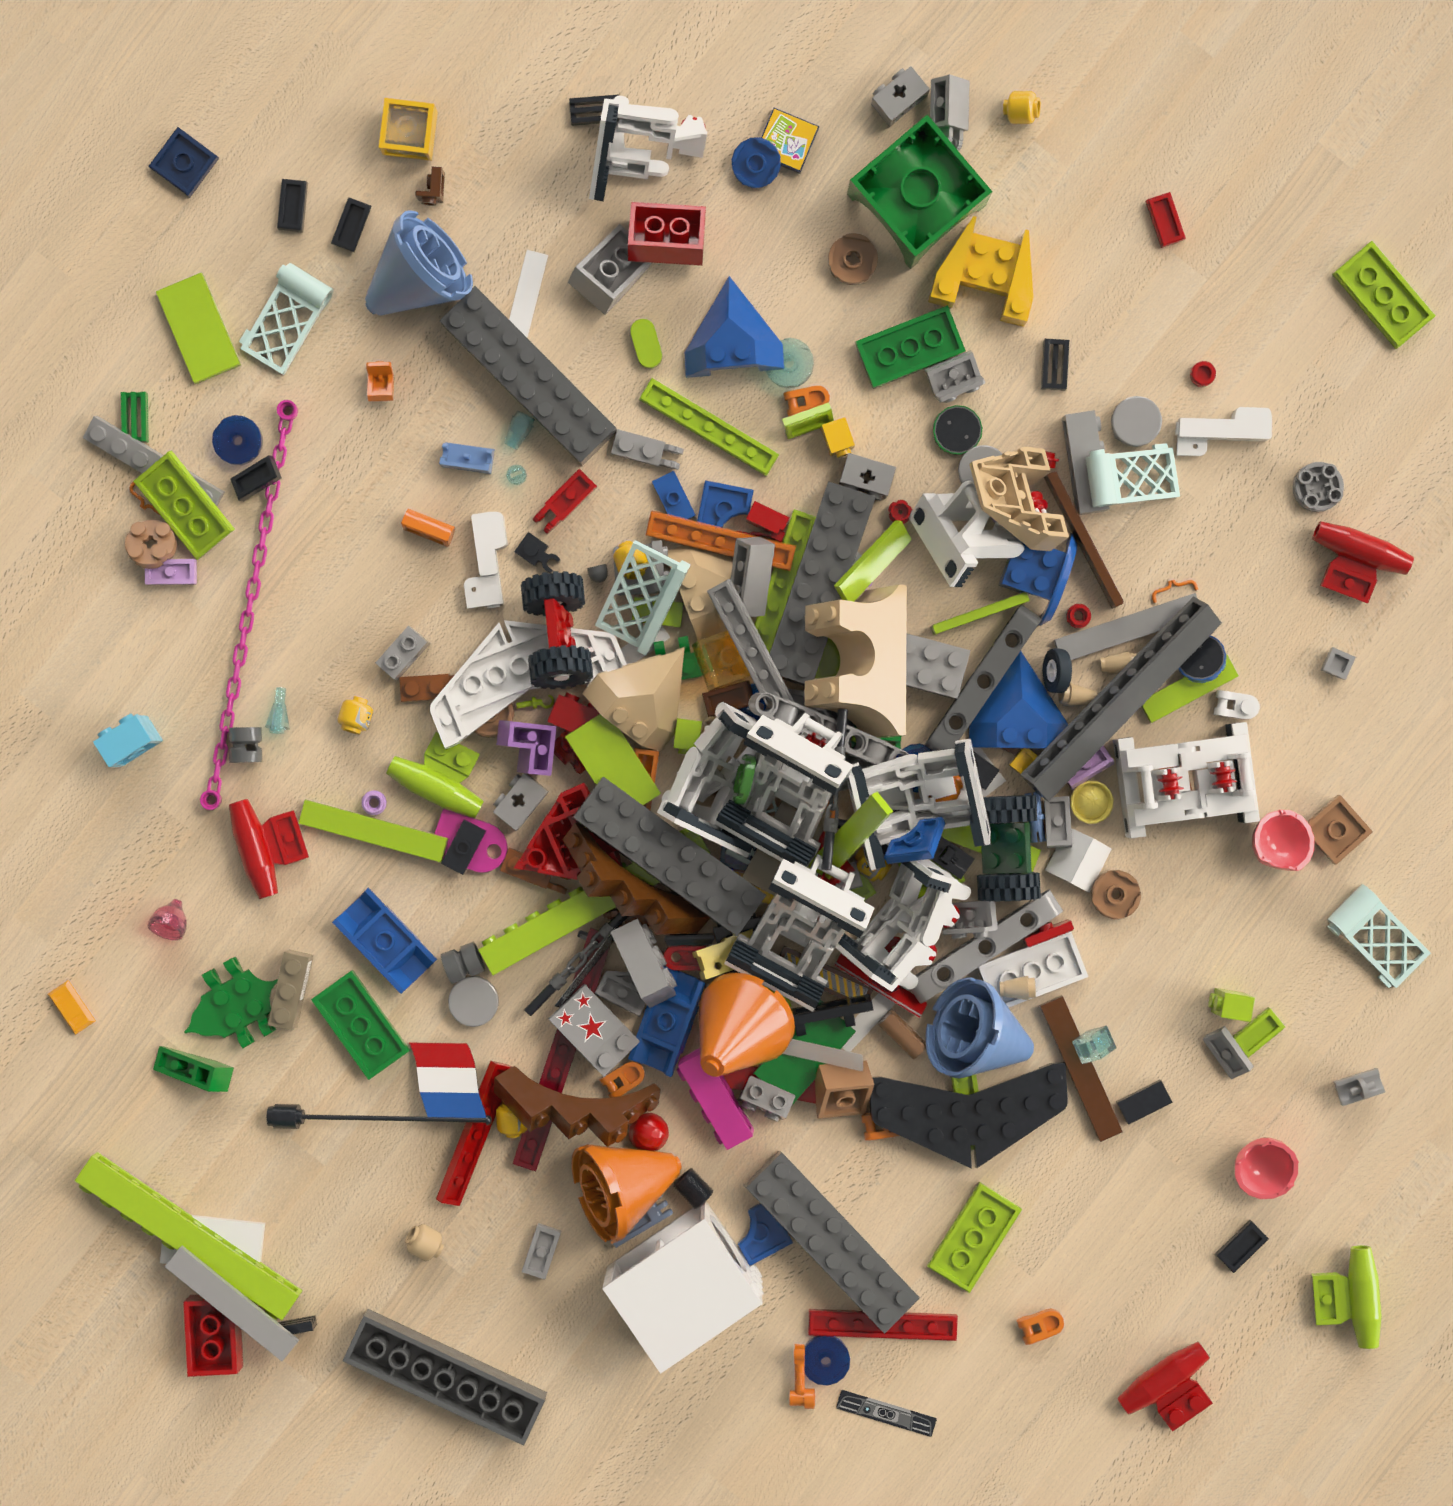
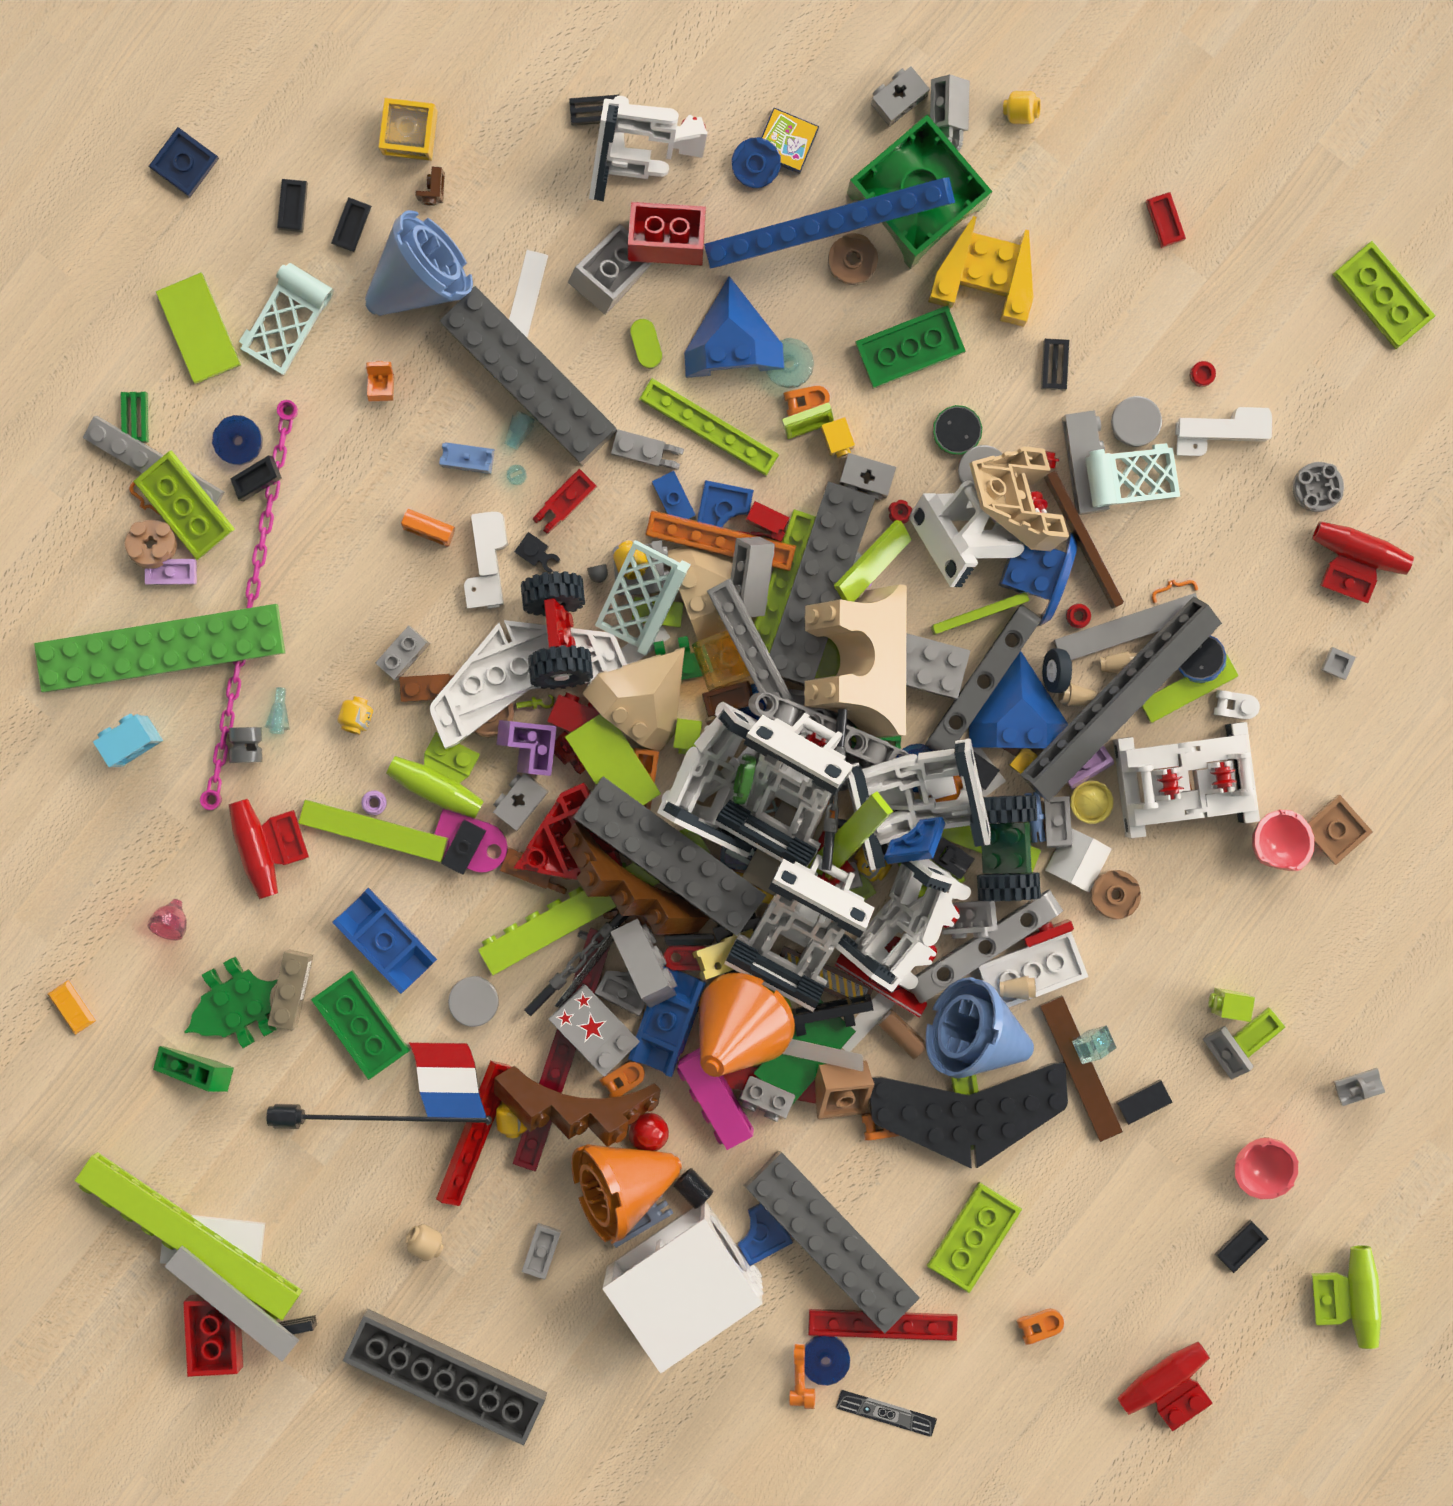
(159, 648): none -> bright green plate
(460, 963): dark grey wheel -> none
(830, 222): none -> blue brick
(954, 377): light grey bracket -> none
(1352, 917): light aqua piece -> none

